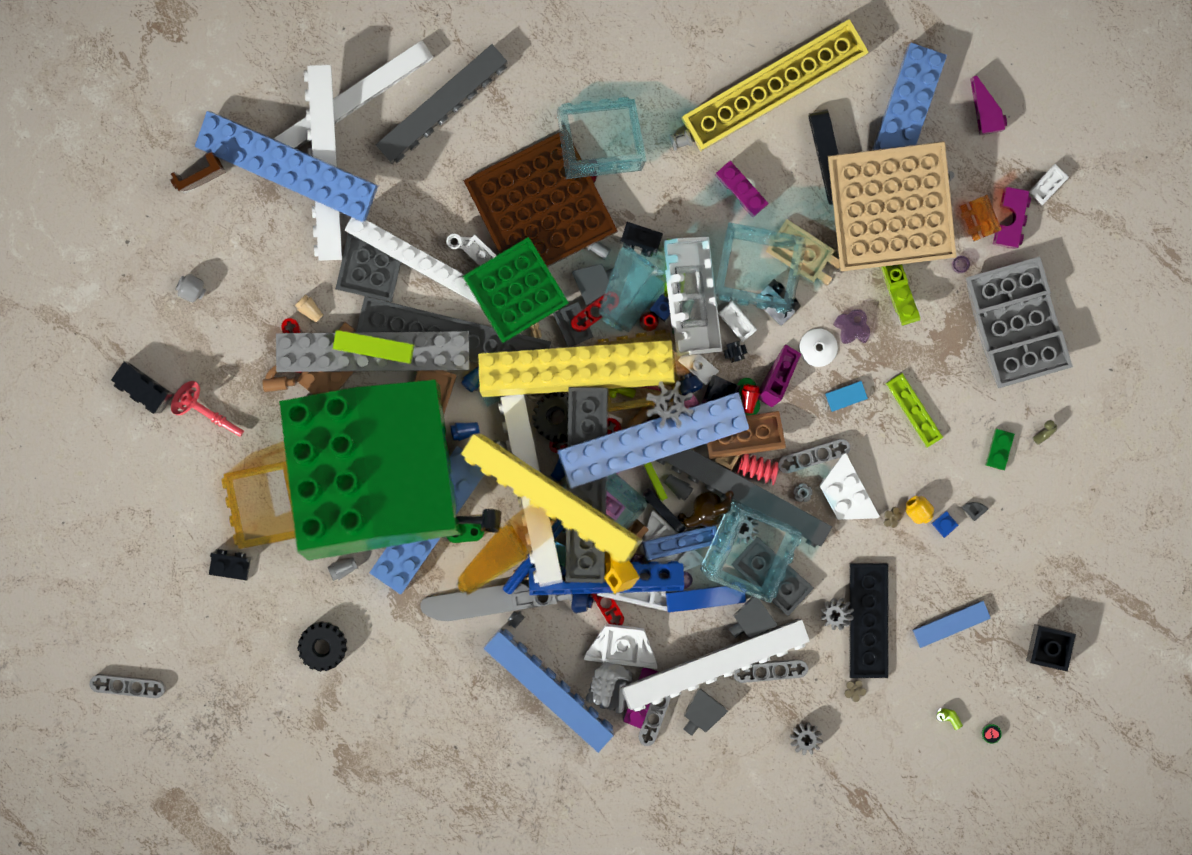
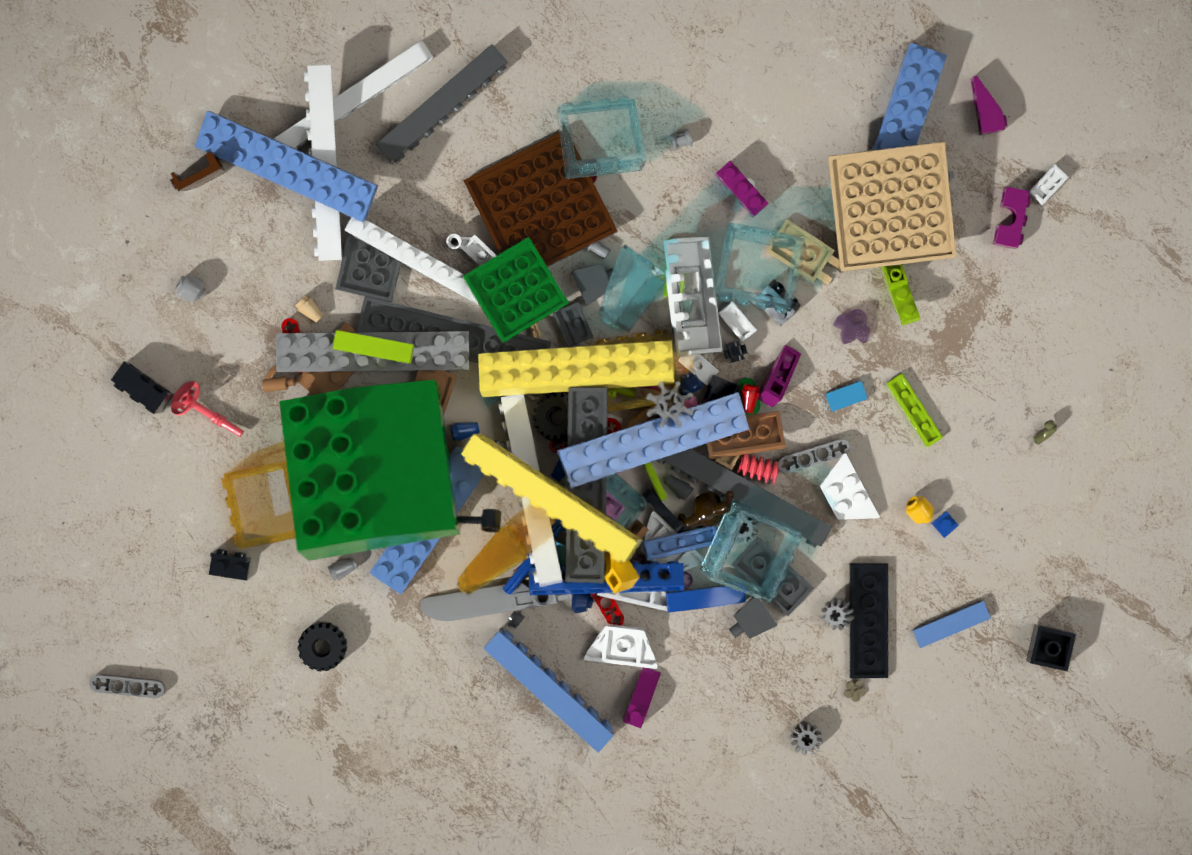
(465, 534): green plate -> none
(471, 380): blue cone -> none
(581, 315): red beam -> none
(607, 685): light grey piece -> none
(641, 239): black bracket -> none
(644, 325): red cone -> none
(653, 709): light grey beam -> none
(661, 308): dark blue brick -> none
(703, 712): dark grey torso -> none
(714, 664): white brick -> none
(770, 674): light grey beam -> none
(775, 85): light yellow brick -> none
(802, 487): light grey plate -> none
(808, 347): white dish -> none
(825, 145): black beam -> none
(892, 517): dark tan plant -> none
(949, 715): lime arm -> none
(964, 260): clear purple bush -> none
(974, 510): dark grey tile -> none
(984, 215): clear orange plate -> none
(991, 733): tile -> none
(999, 449): green plate -> none
(1017, 322): light grey slope -> none

